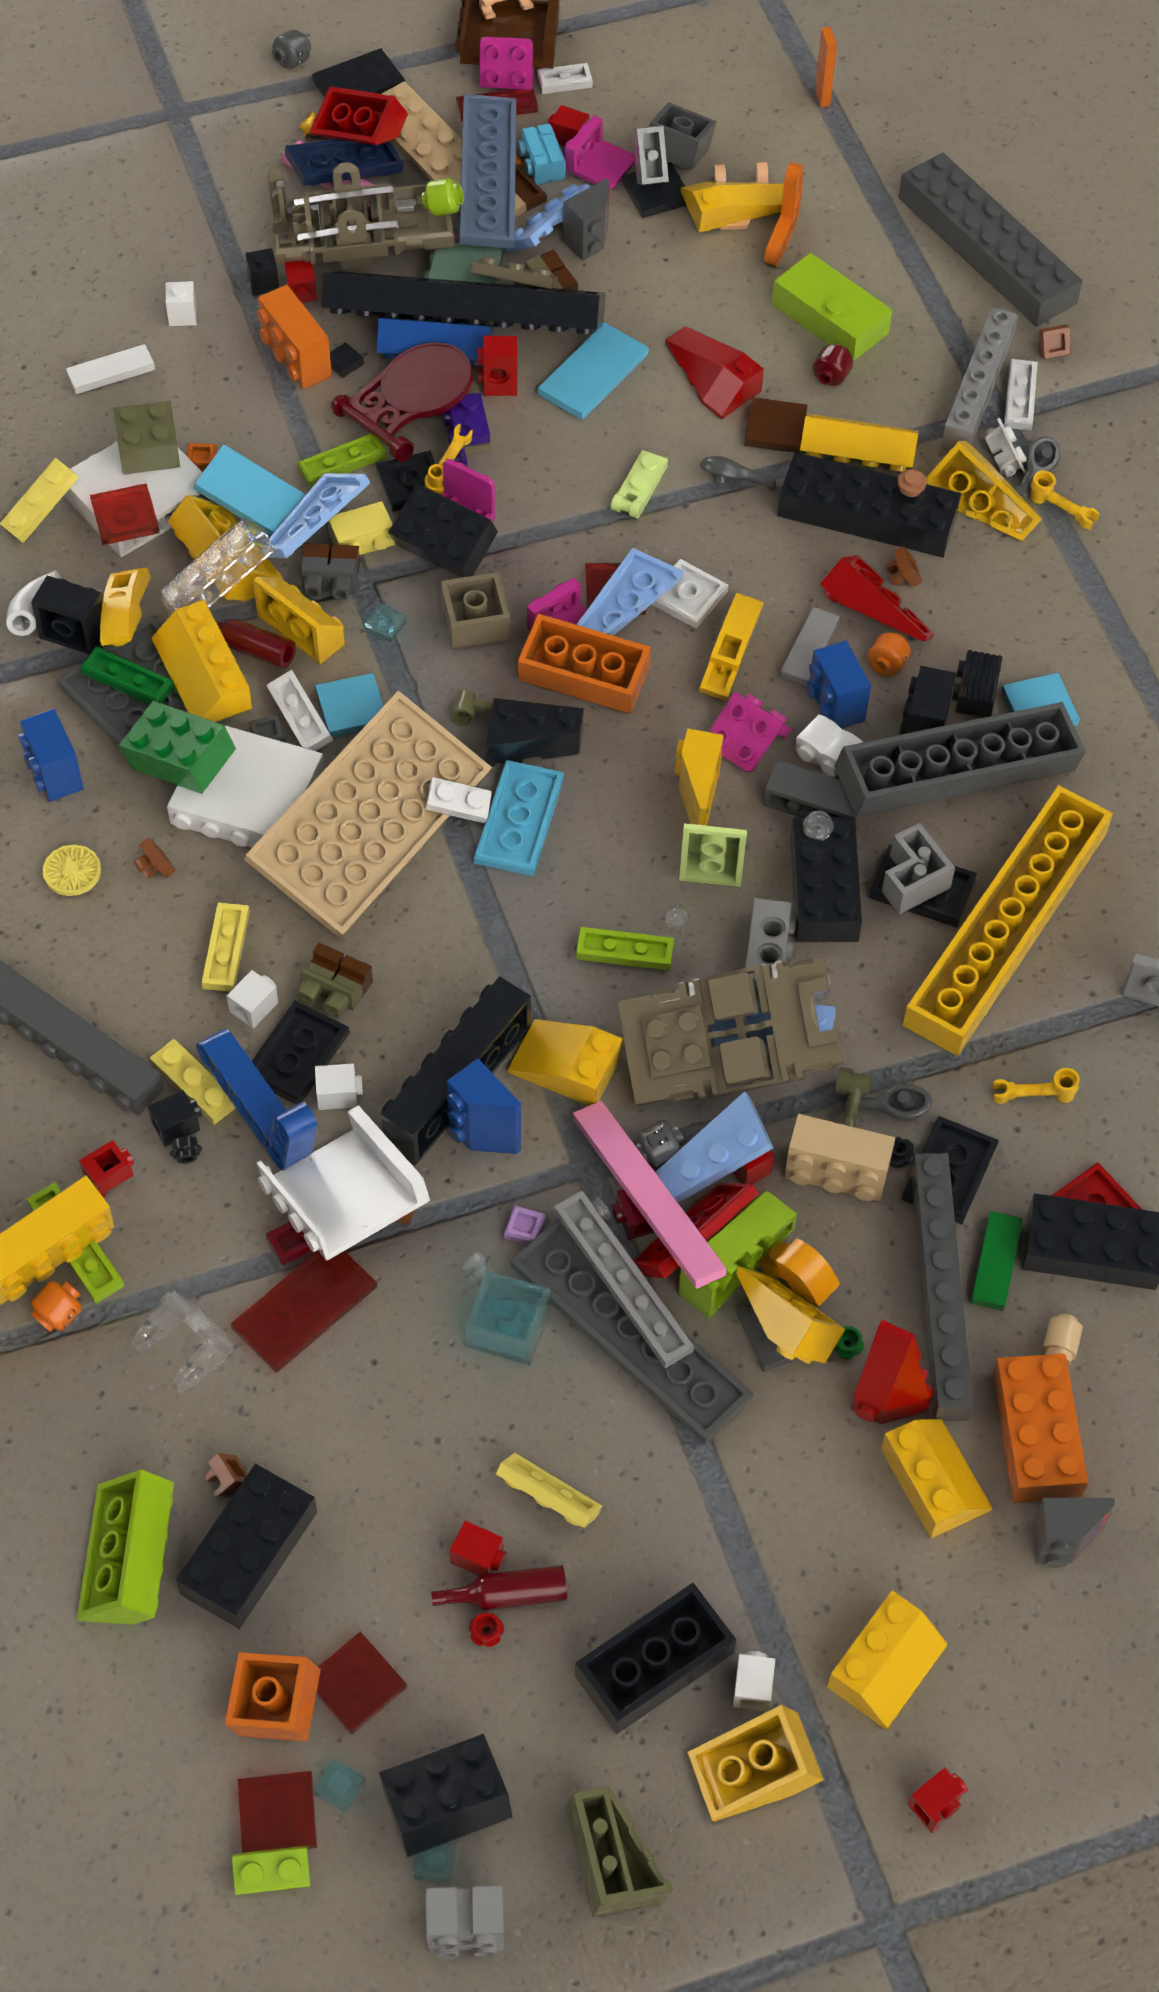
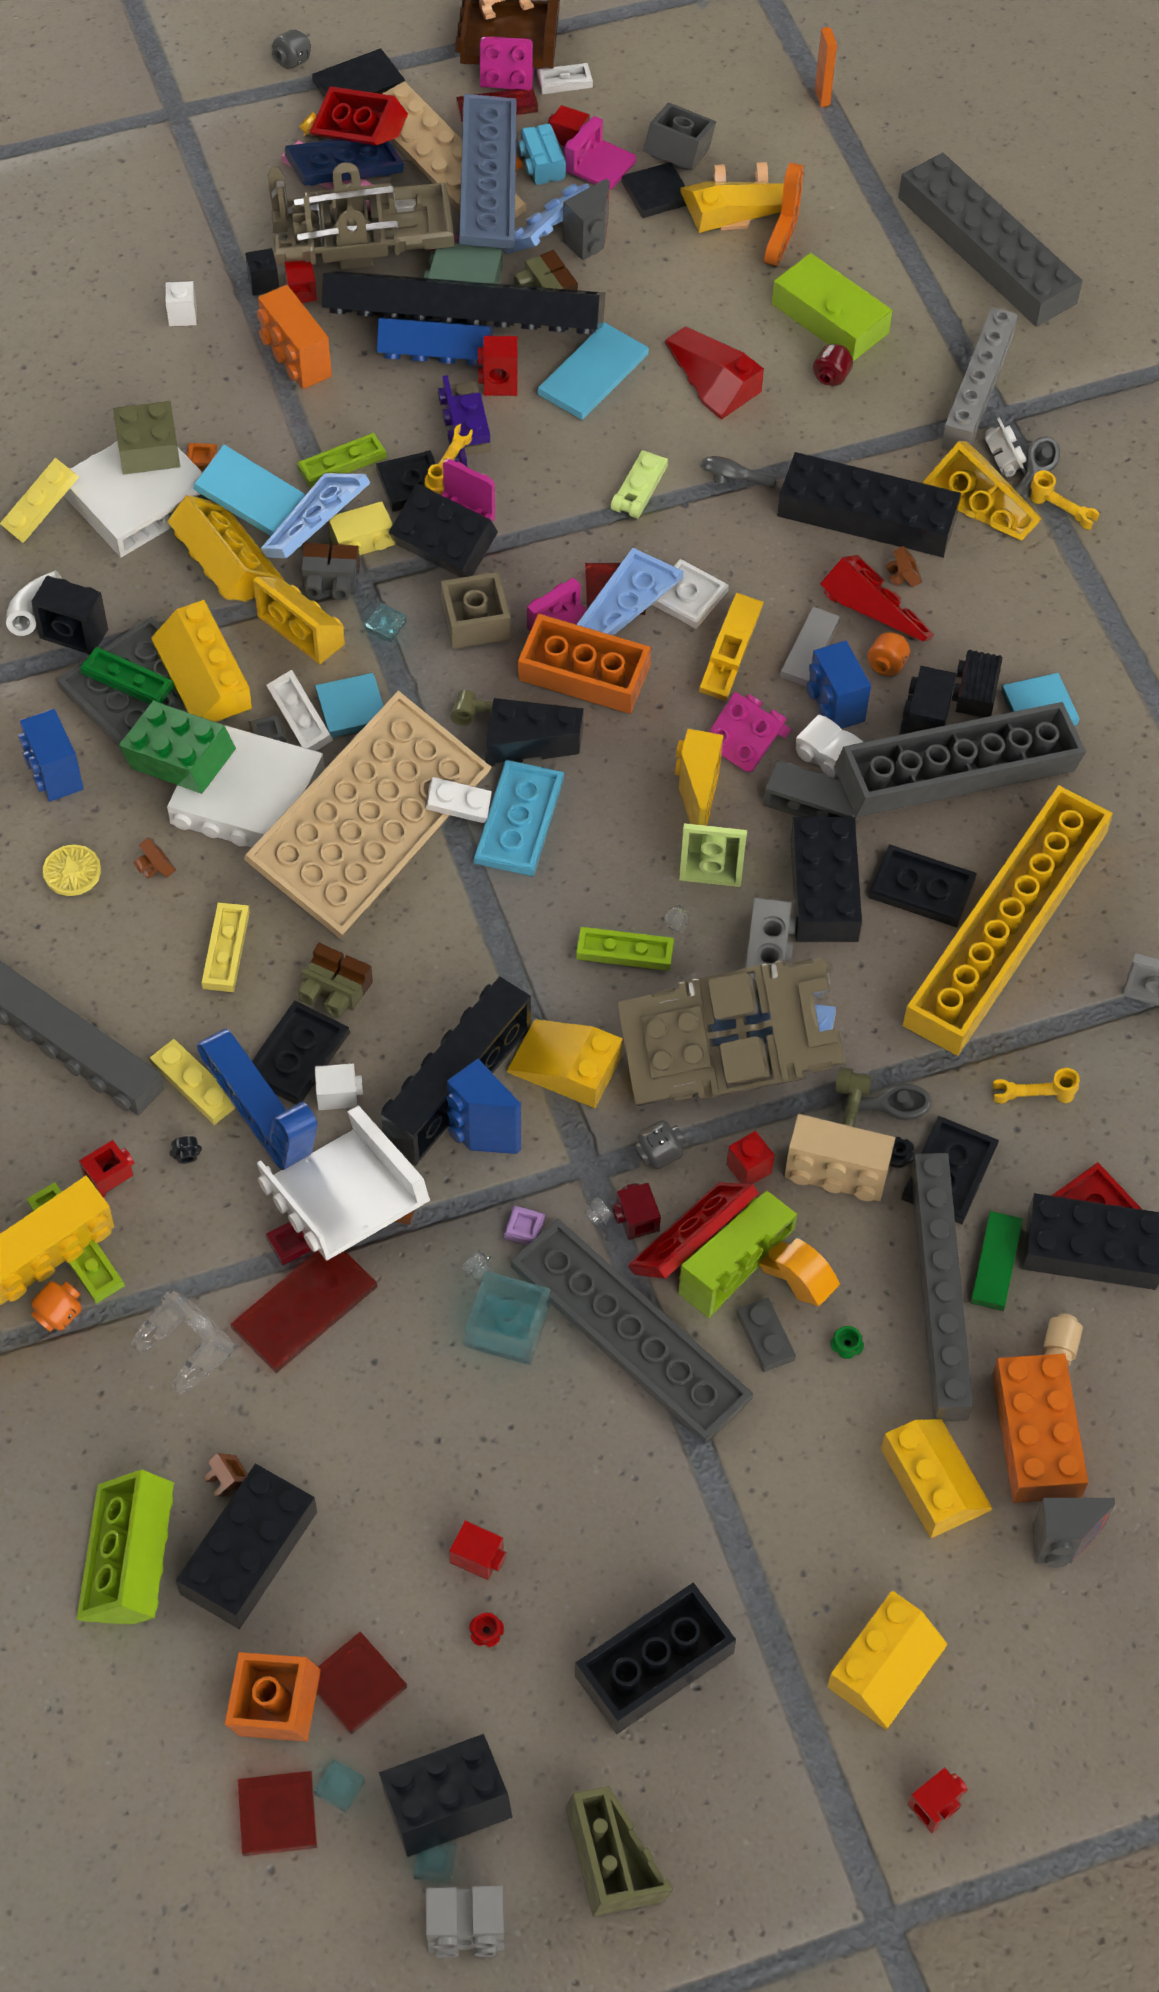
(110, 369): white tile -> none
(121, 605): yellow slope -> none
(124, 514): clear red tile -> none
(175, 1117): black brick -> none
(218, 567): clear brick -> none
(253, 998): white brick -> none
(258, 642): dark red piece -> none
(271, 1870): lime plate -> none
(345, 360): black tile -> none
(413, 385): dark red piece -> none
(442, 197): lime head -> none
(509, 1589): dark red piece -> none
(514, 272): dark tan plate -> none
(528, 190): reddish brown tile -> none
(548, 1490): light yellow plate -> none
(624, 1279): light grey plate -> none
(649, 1195): bright pink tile -> none
(650, 154): light grey brick -> none
(716, 1150): light blue wing -> none
(754, 1681): white brick -> none
(755, 1764): yellow slope -> none
(775, 425): reddish brown tile -> none
(790, 1319): yellow slope -> none
(820, 819): clear plate -> none
(859, 441): yellow slope -> none
(892, 1378): red wedge -> none
(911, 482): nougat plate -> none
(920, 870): light grey brick -> none
(1020, 394): white tile -> none
(1054, 341): tile -> none

